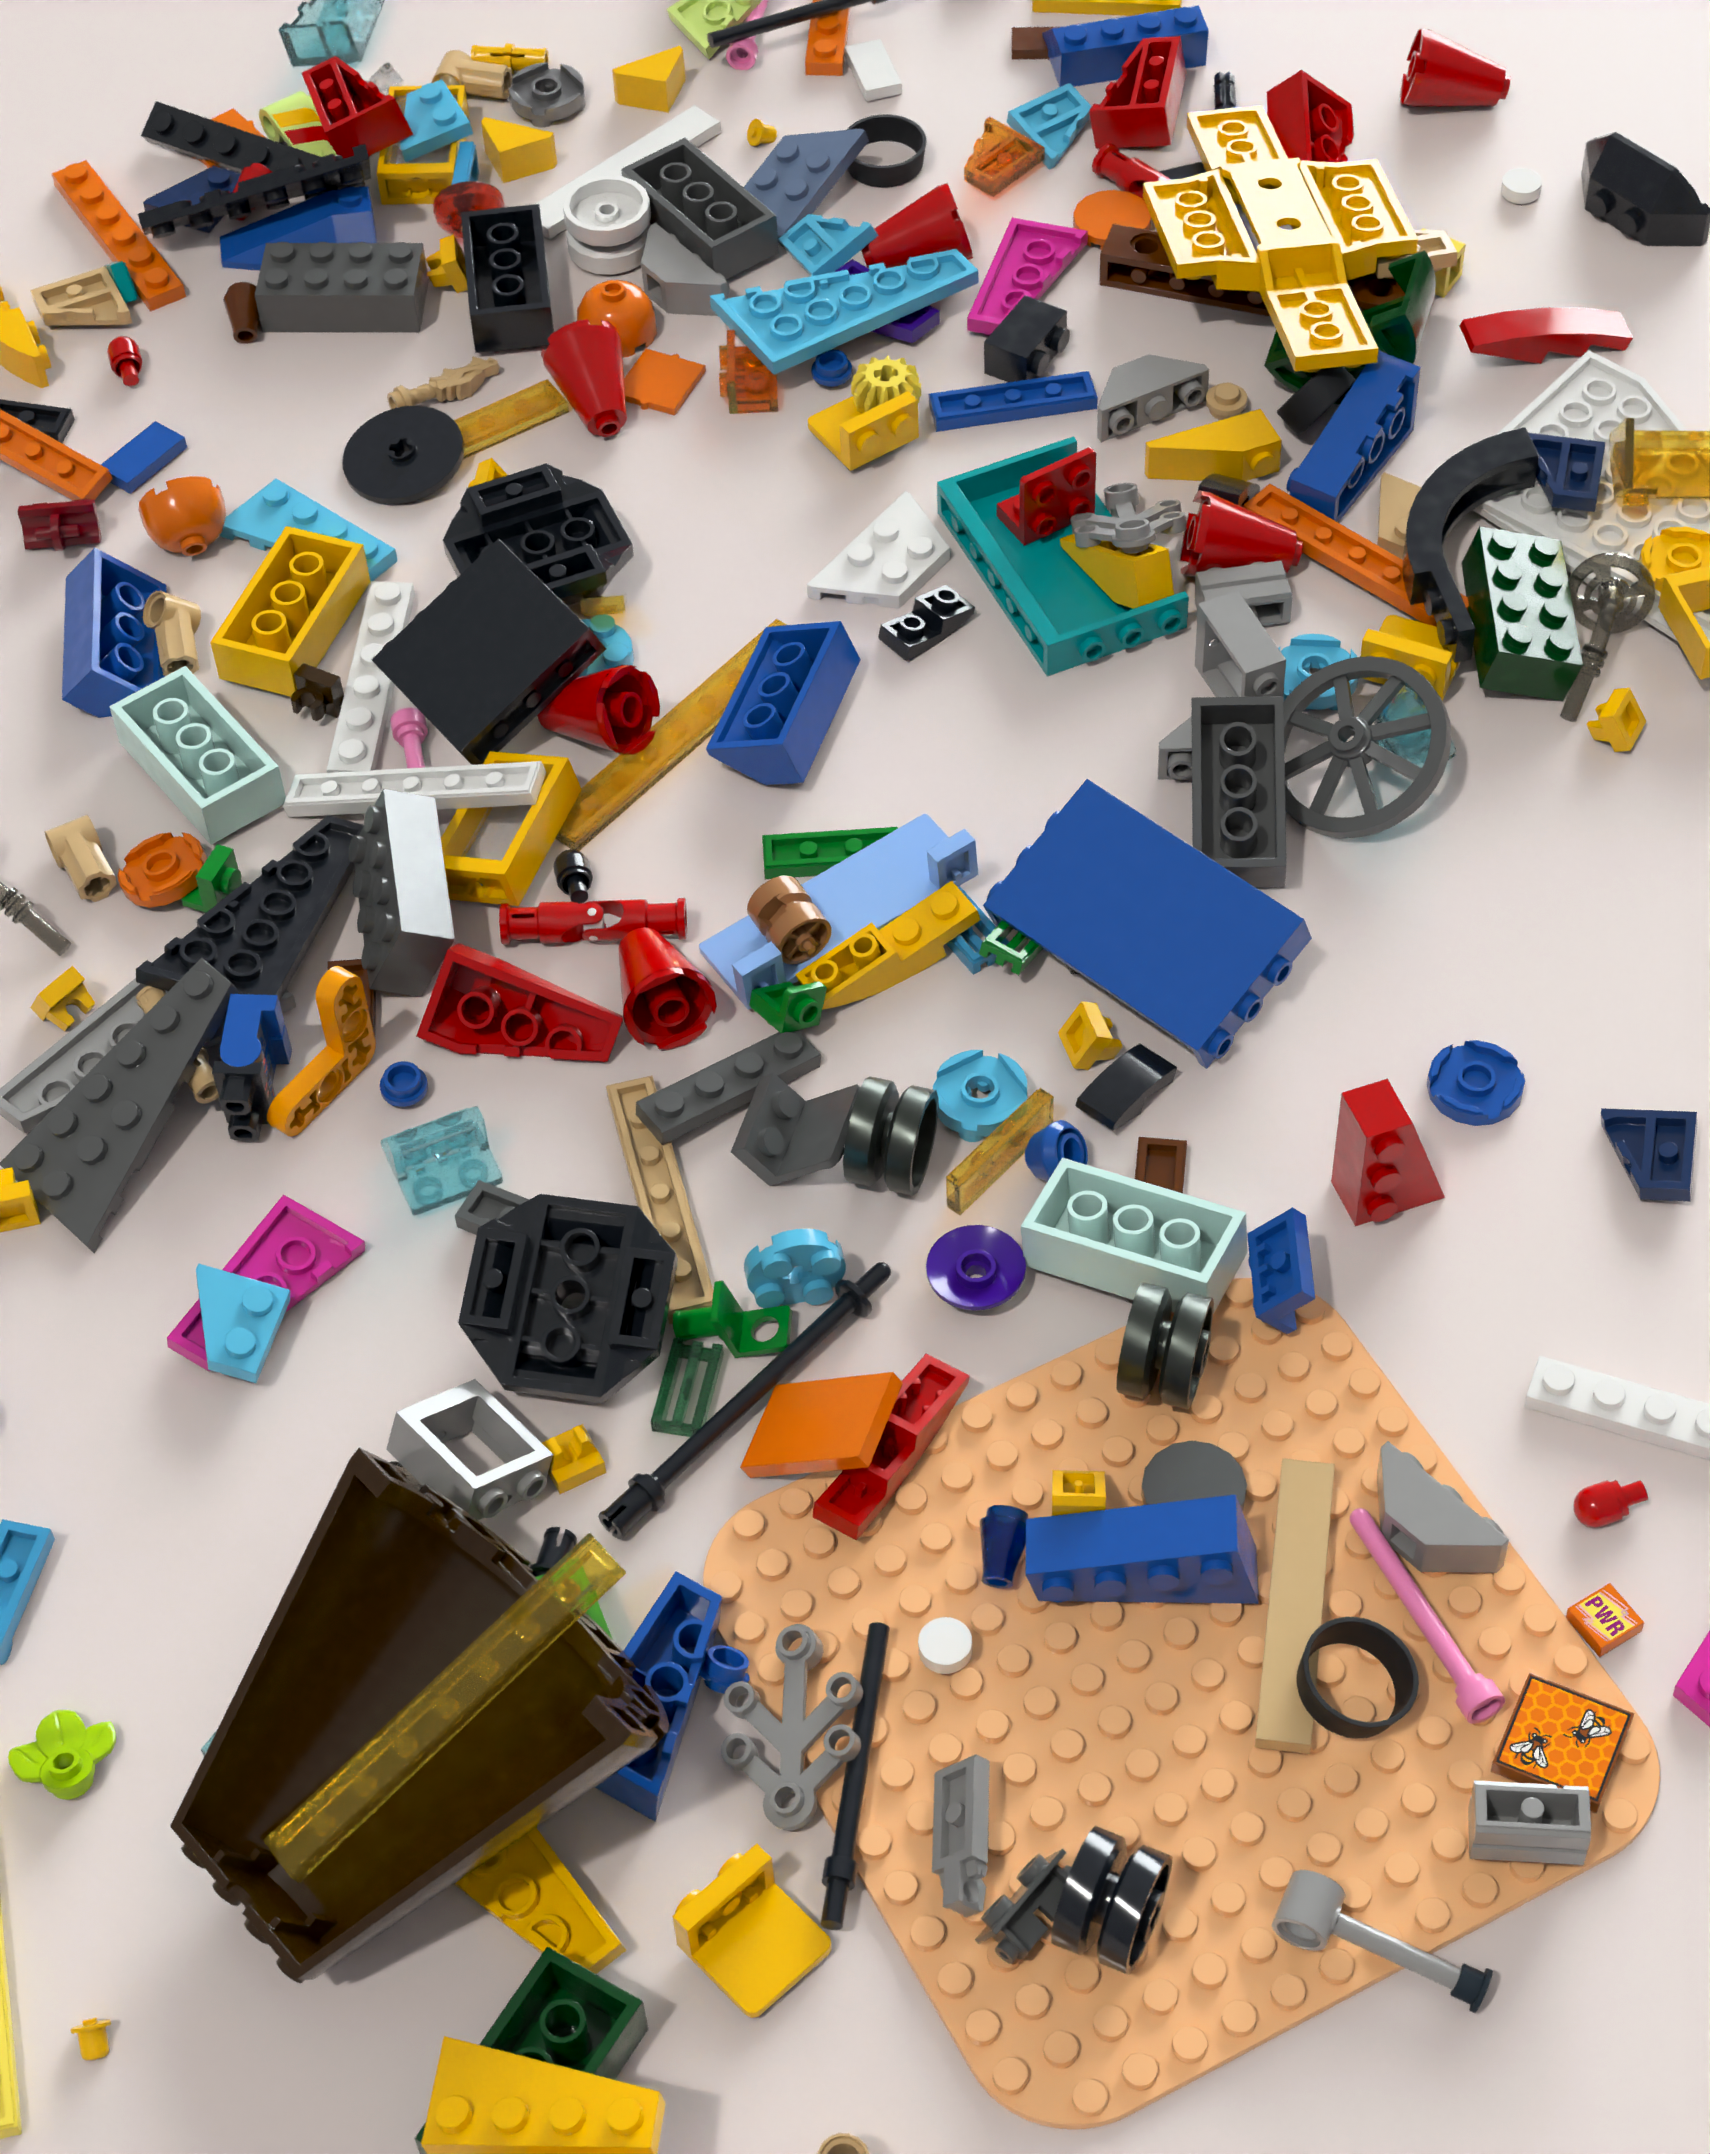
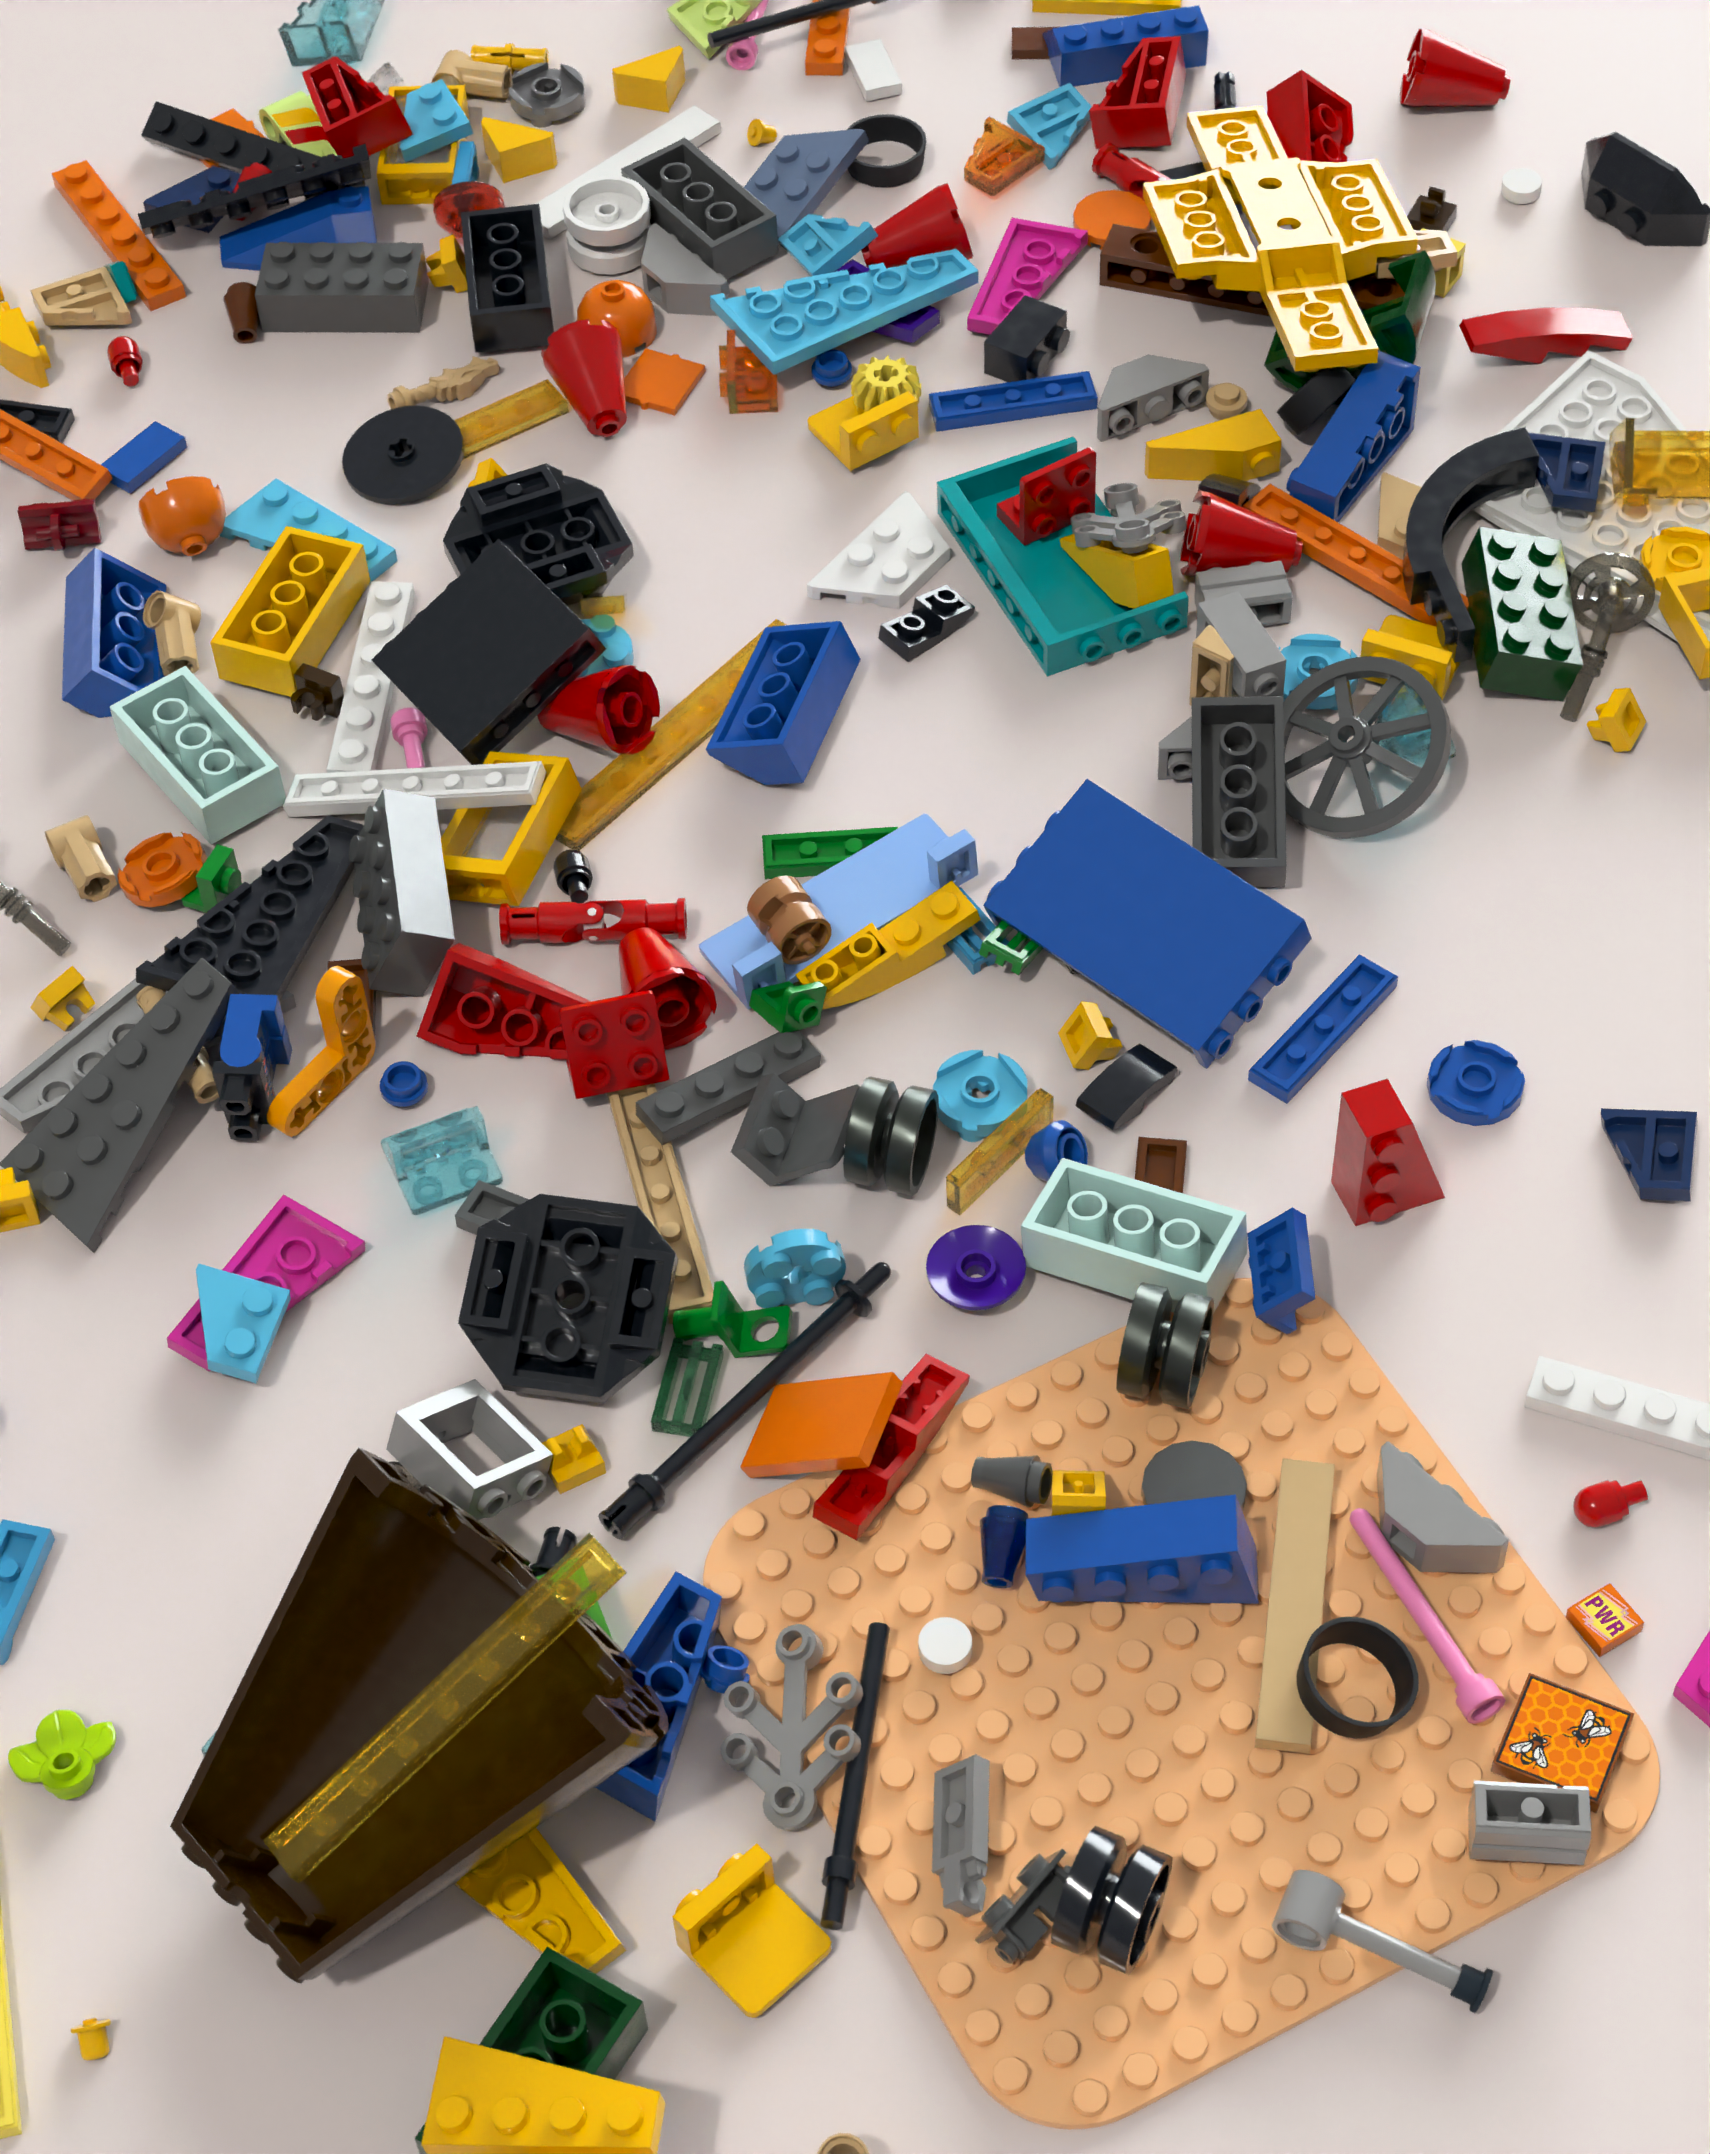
(614, 1044): none -> red bracket
(1015, 1478): none -> dark grey cone
(1211, 666): none -> tan slope
(1322, 1029): none -> blue tile
(1432, 211): none -> dark brown tile

